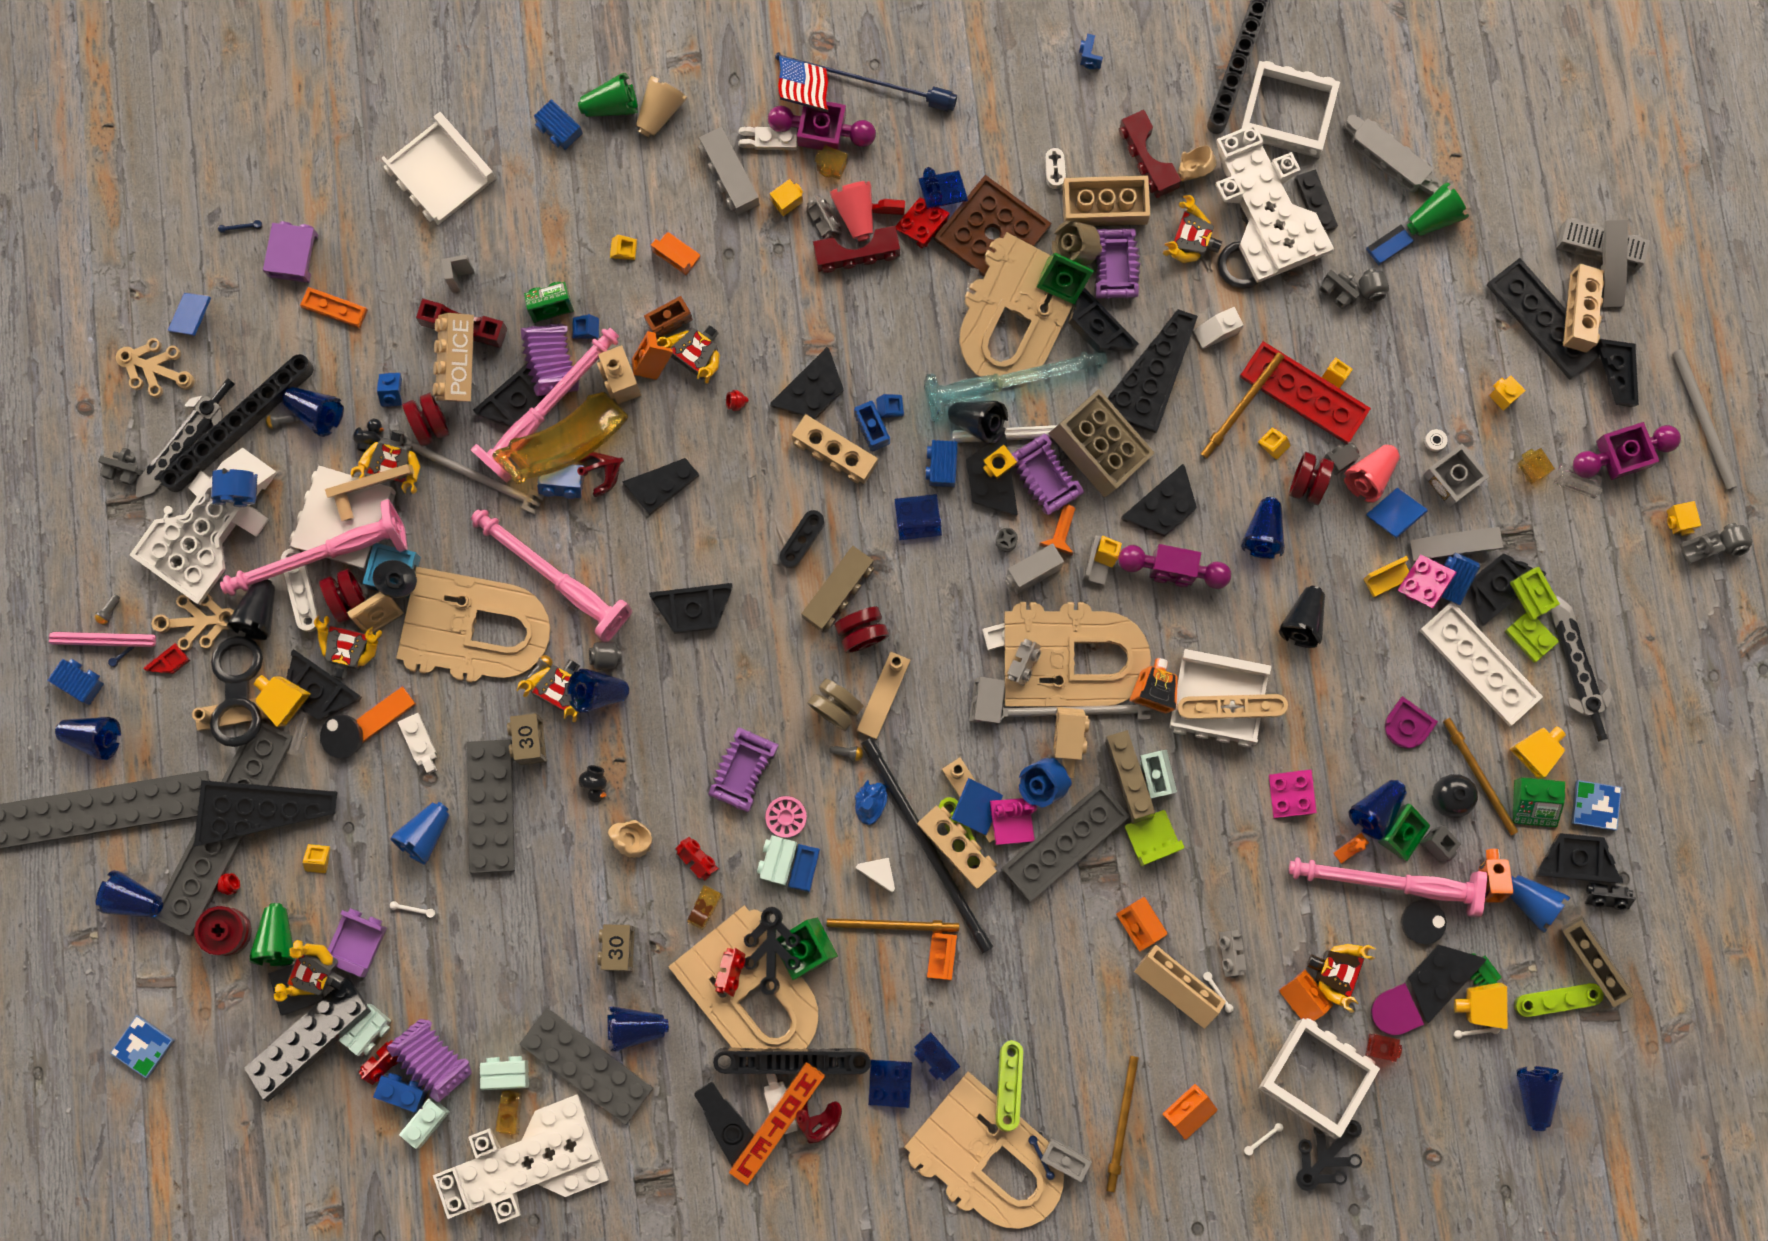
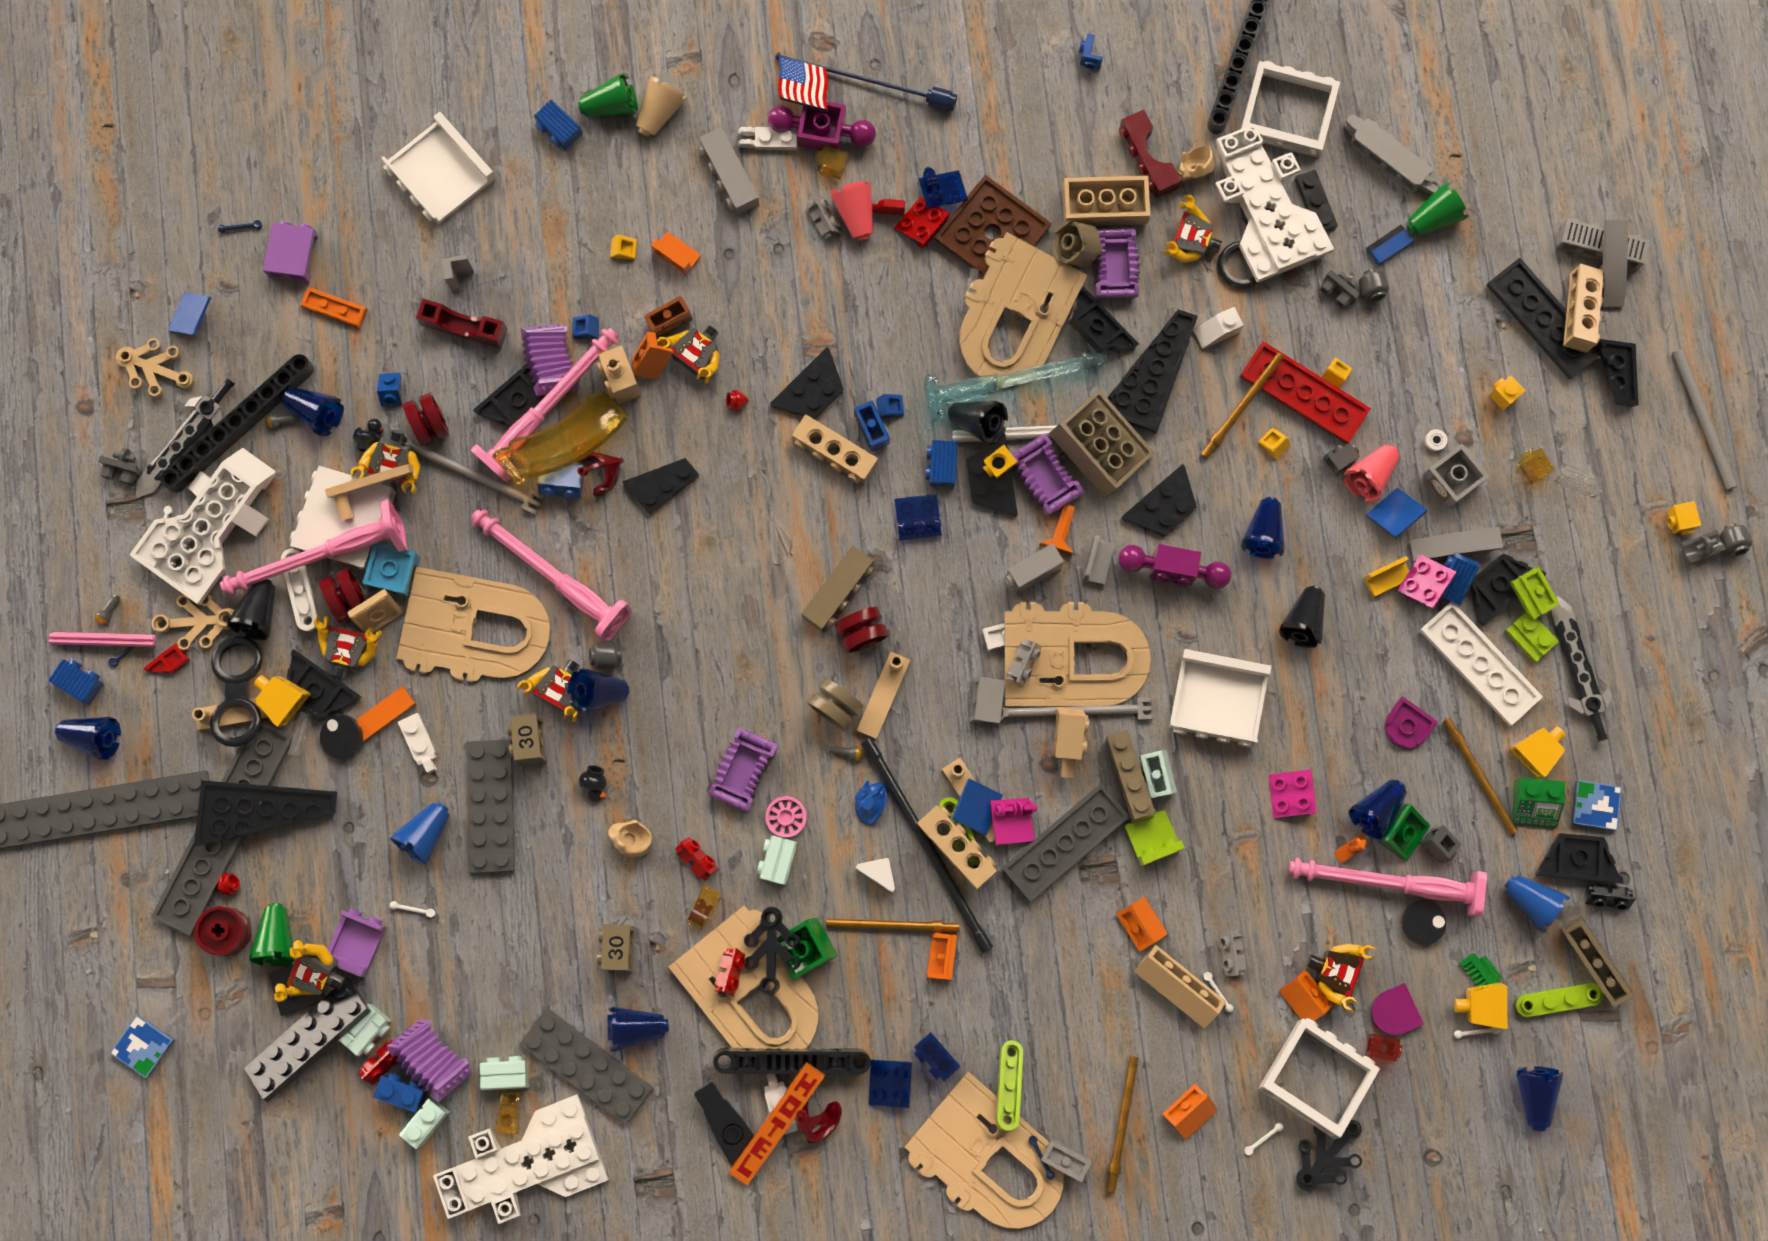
(127, 897): clear blue cone -> none
(234, 487): blue brick -> none
(316, 858): yellow slope -> none
(396, 572): black dish -> none
(454, 357): tan brick -> none
(543, 662): dark grey piece -> none
(548, 301): green slope -> none
(693, 607): black wing -> none
(786, 197): yellow brick -> none
(804, 868): blue tile -> none
(805, 530): black plate -> none
(831, 255): dark red arch -> none
(1008, 536): dark grey wheel -> none
(1044, 782): blue brick -> none
(1059, 168): white beam -> none
(1064, 278): green slope -> none
(1107, 551): yellow slope -> none
(1156, 688): torso -> none
(1254, 706): tan piece -> none
(1314, 479): dark red wheel -> none
(1441, 977): black wing -> none
(1454, 795): black cylinder -> none
(1499, 879): orange torso -> none
(1614, 450): magenta brick -> none

